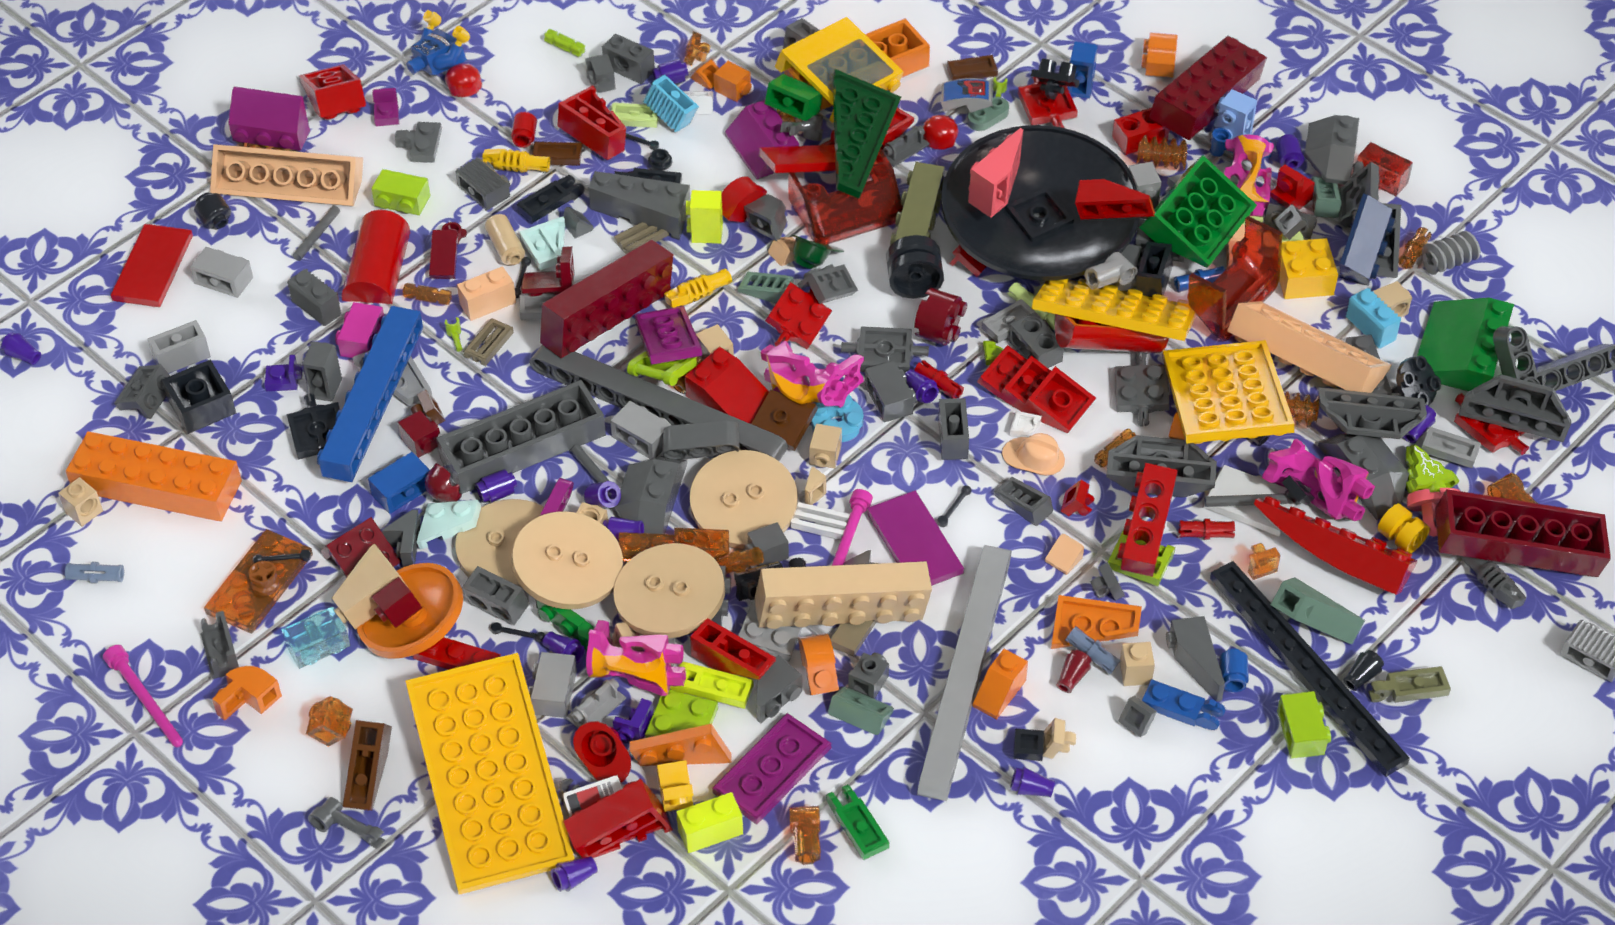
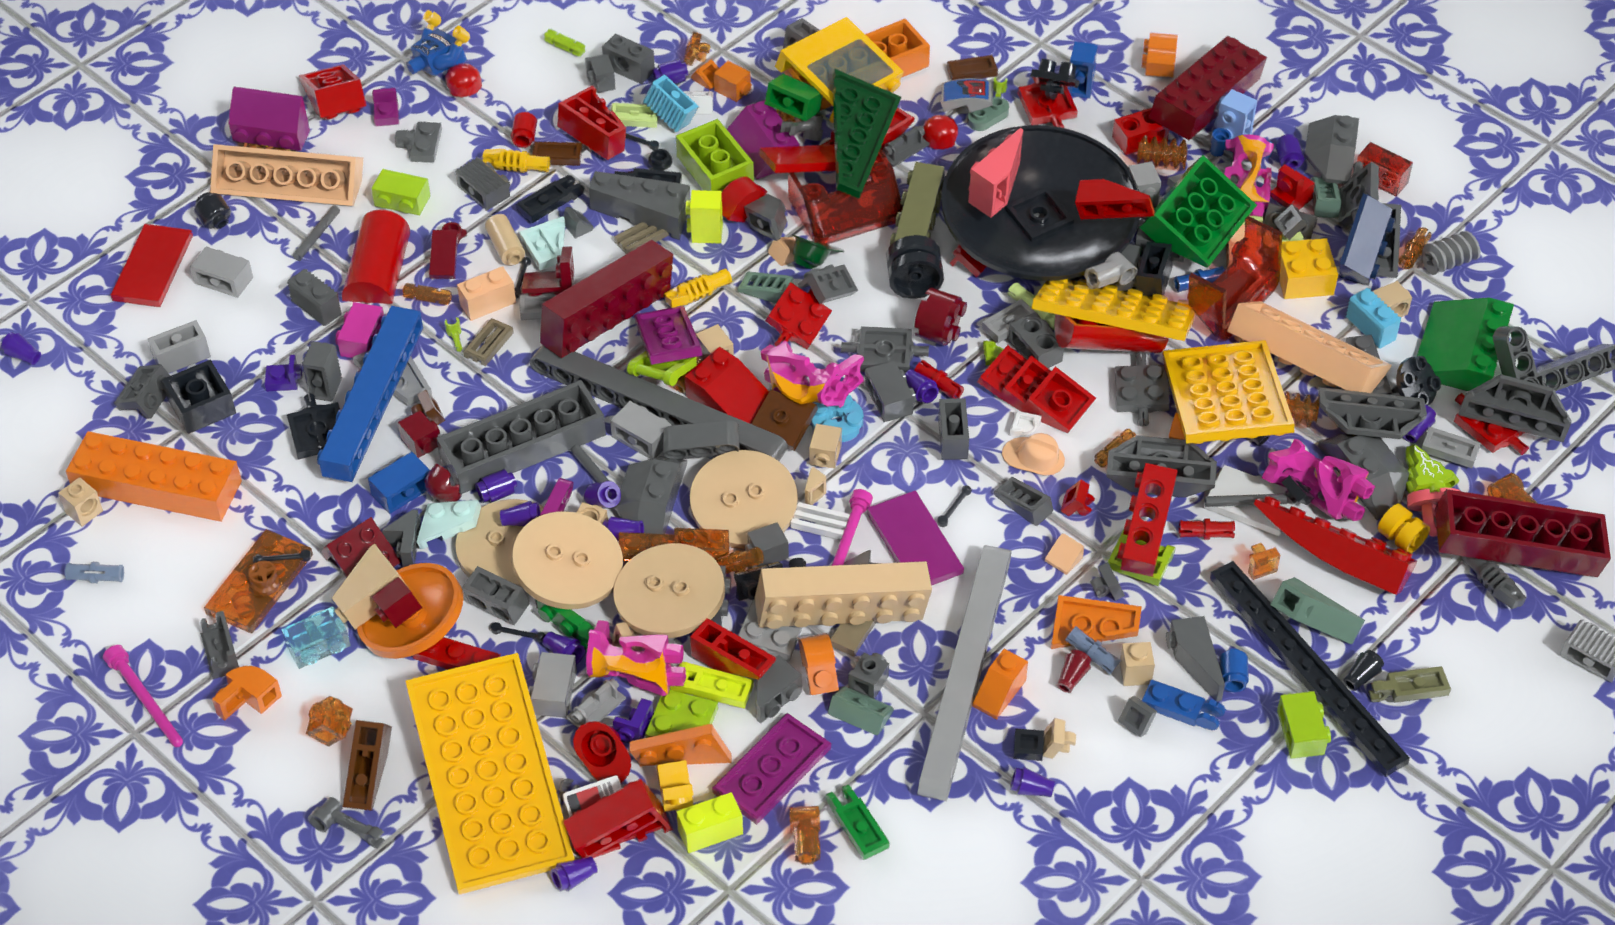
(520, 514): none -> dark purple cone
(713, 156): none -> lime brick

